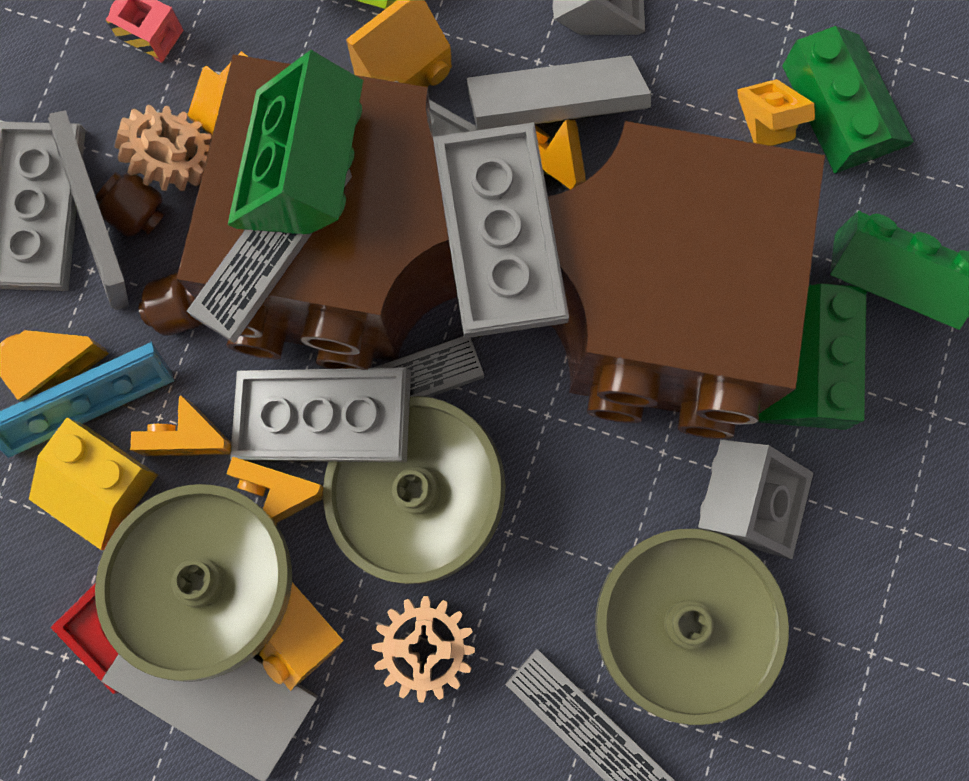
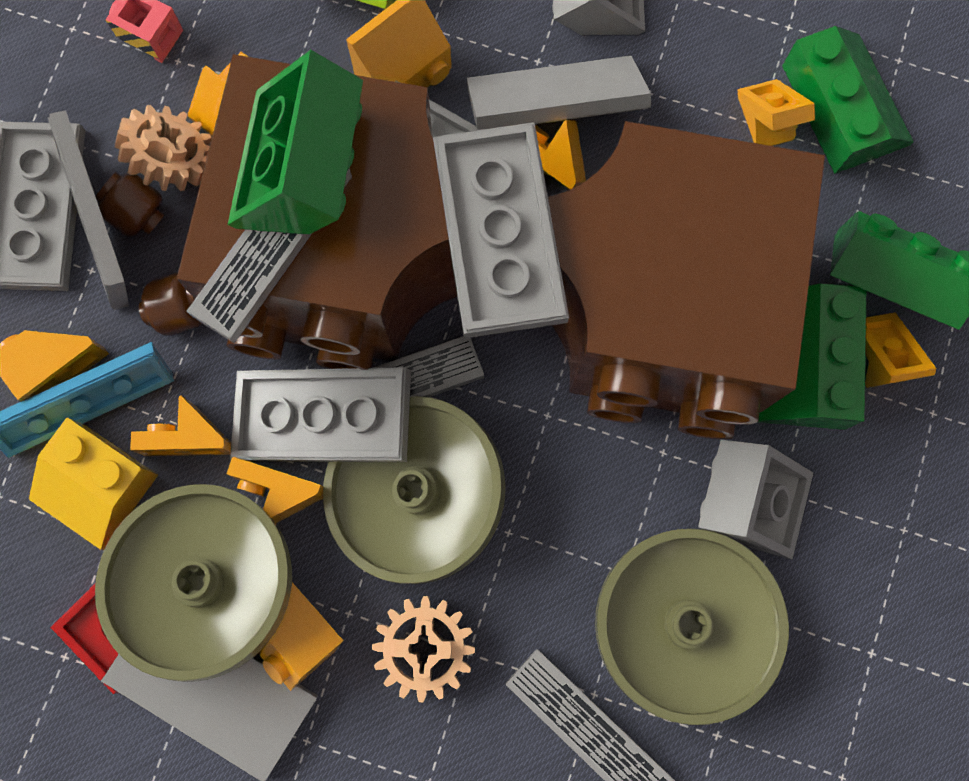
(893, 352): none -> light orange slope

